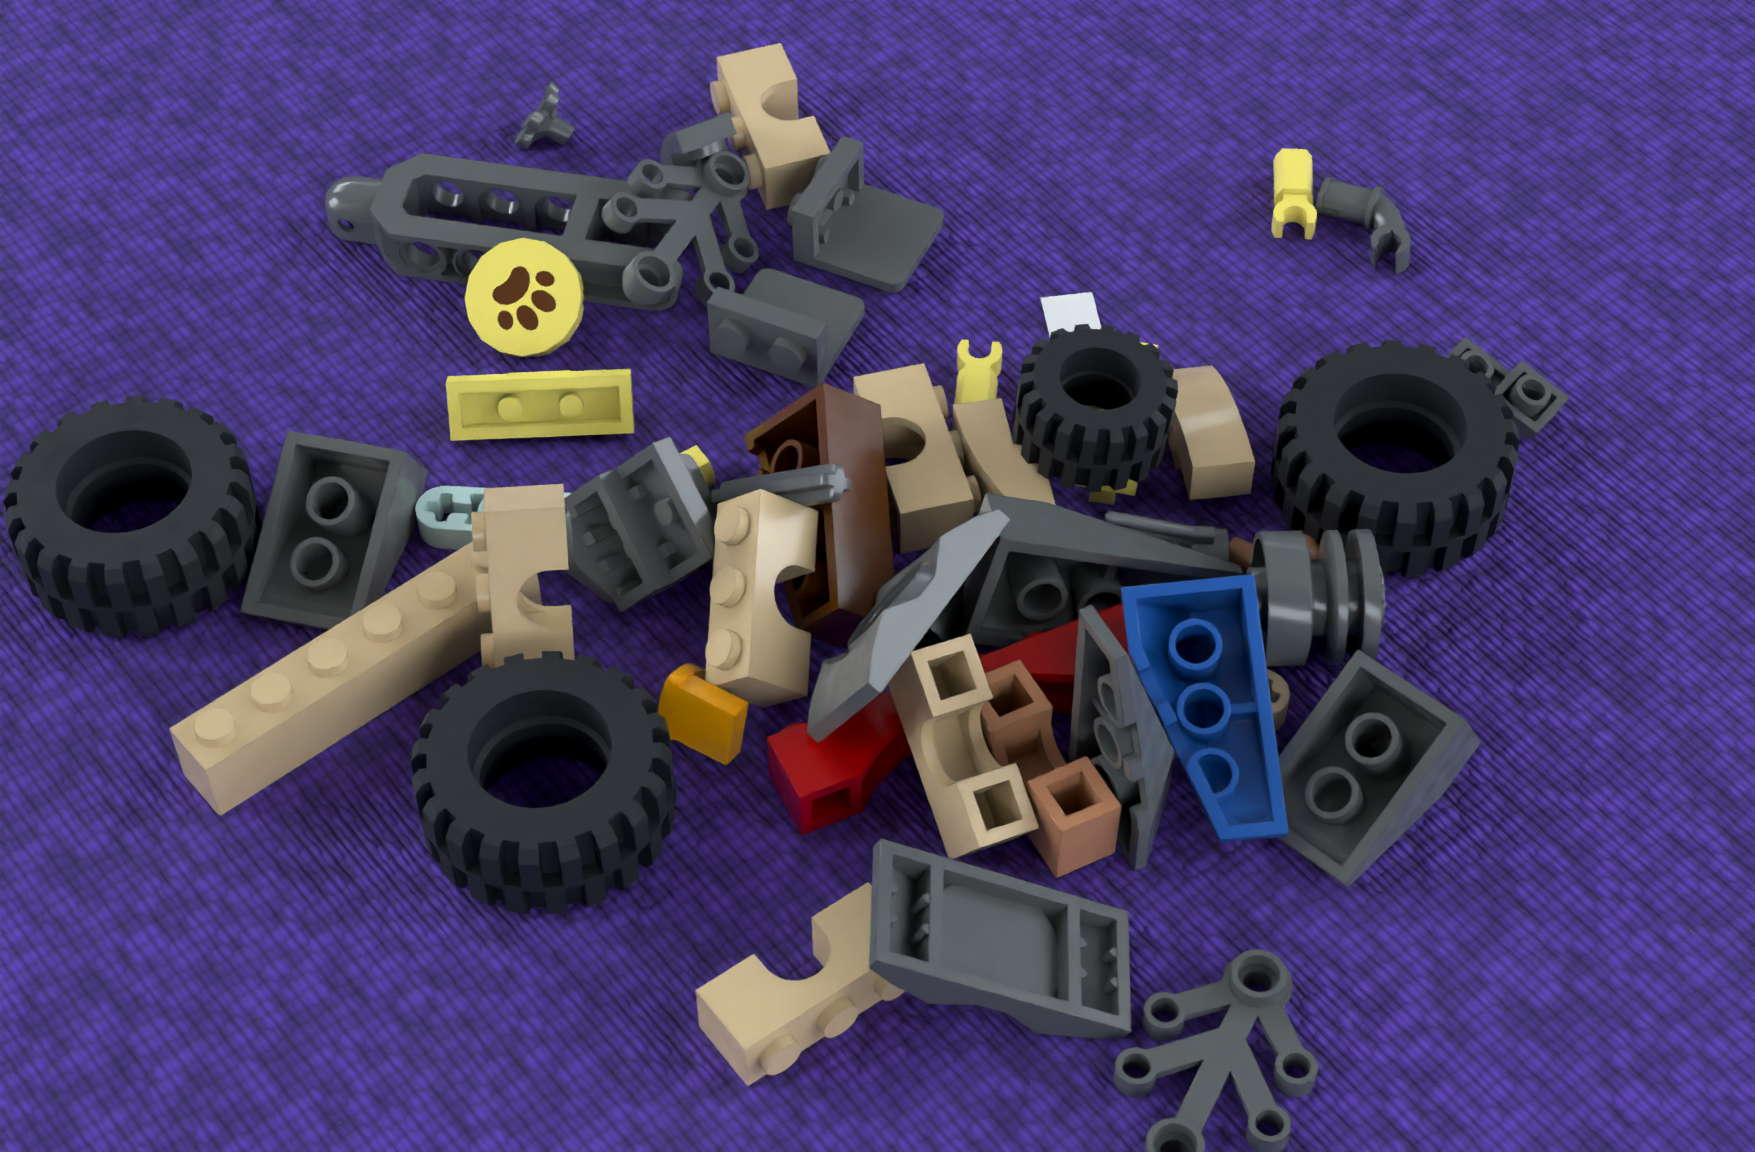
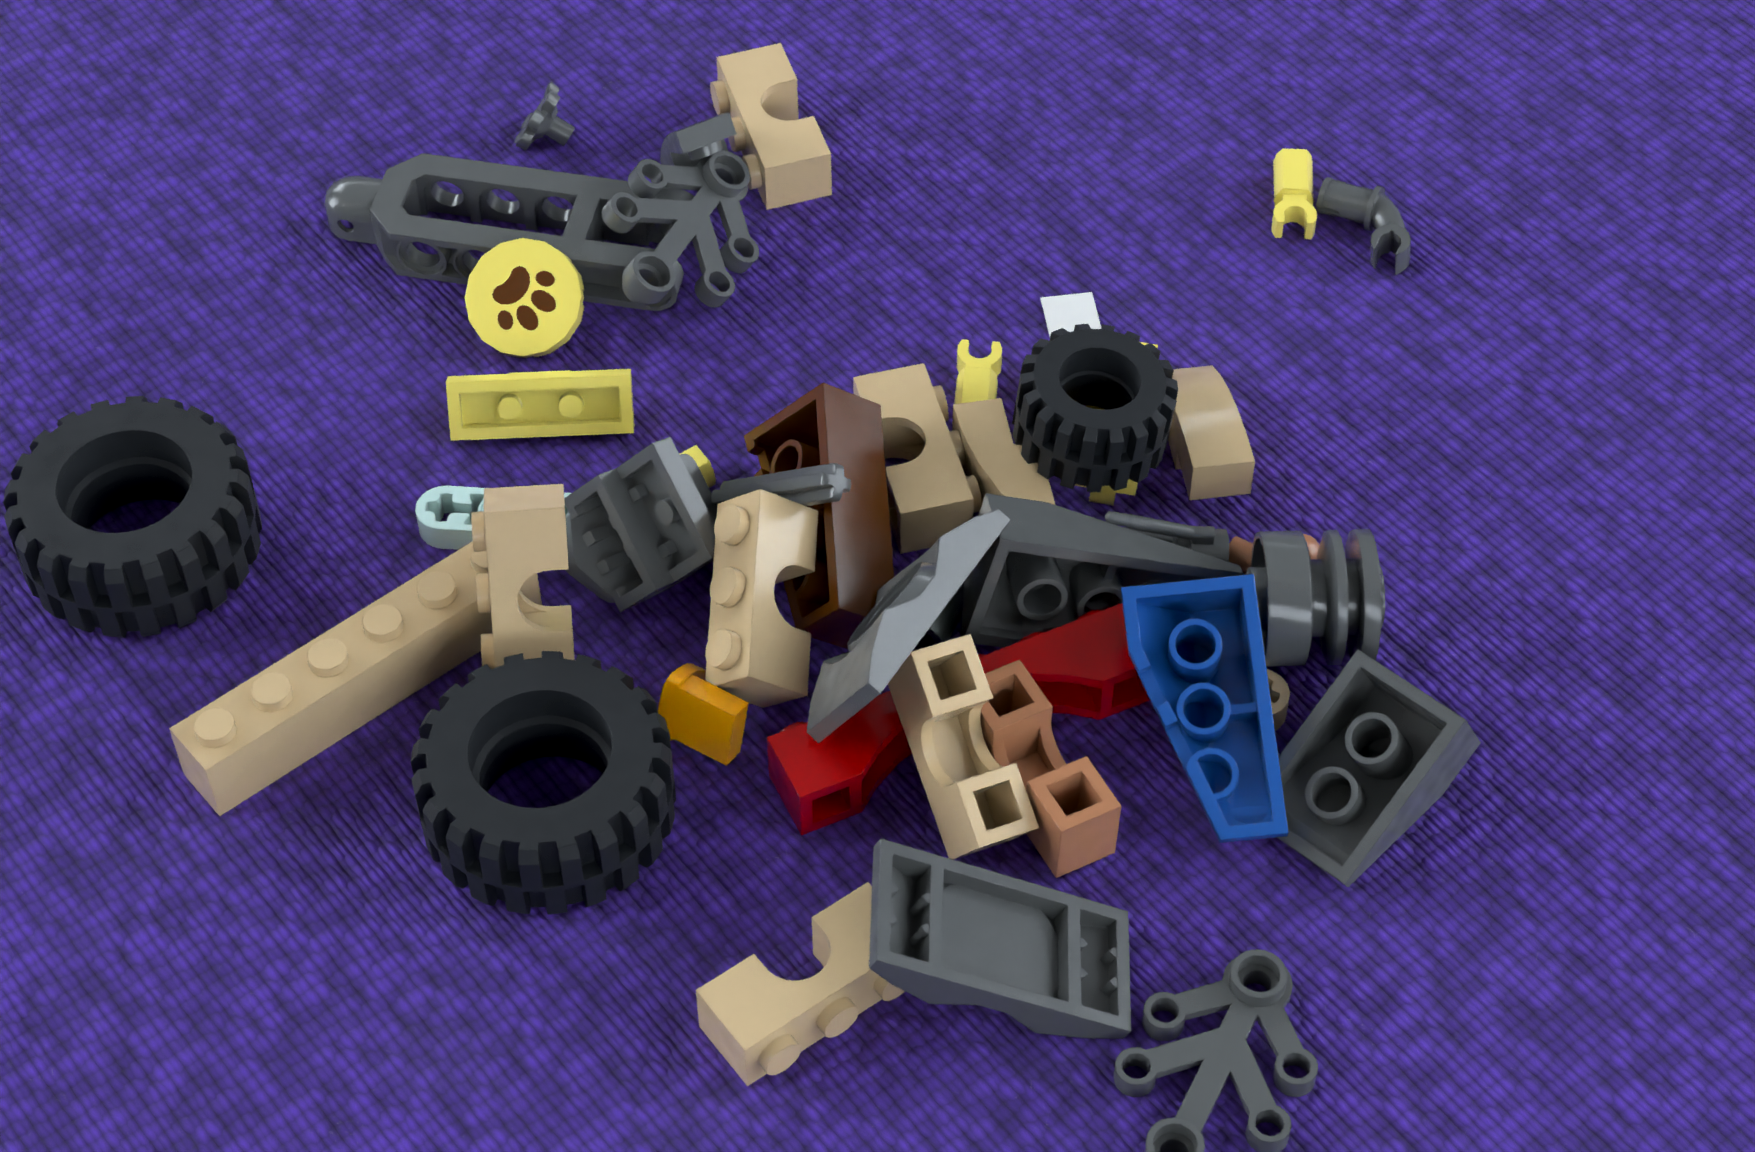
(331, 530): dark grey slope -> none
(783, 325): dark grey bracket -> none
(858, 227): dark grey bracket -> none
(1120, 735): dark grey wedge -> none
(1405, 401): black tyre -> none
(1526, 391): dark grey slope -> none

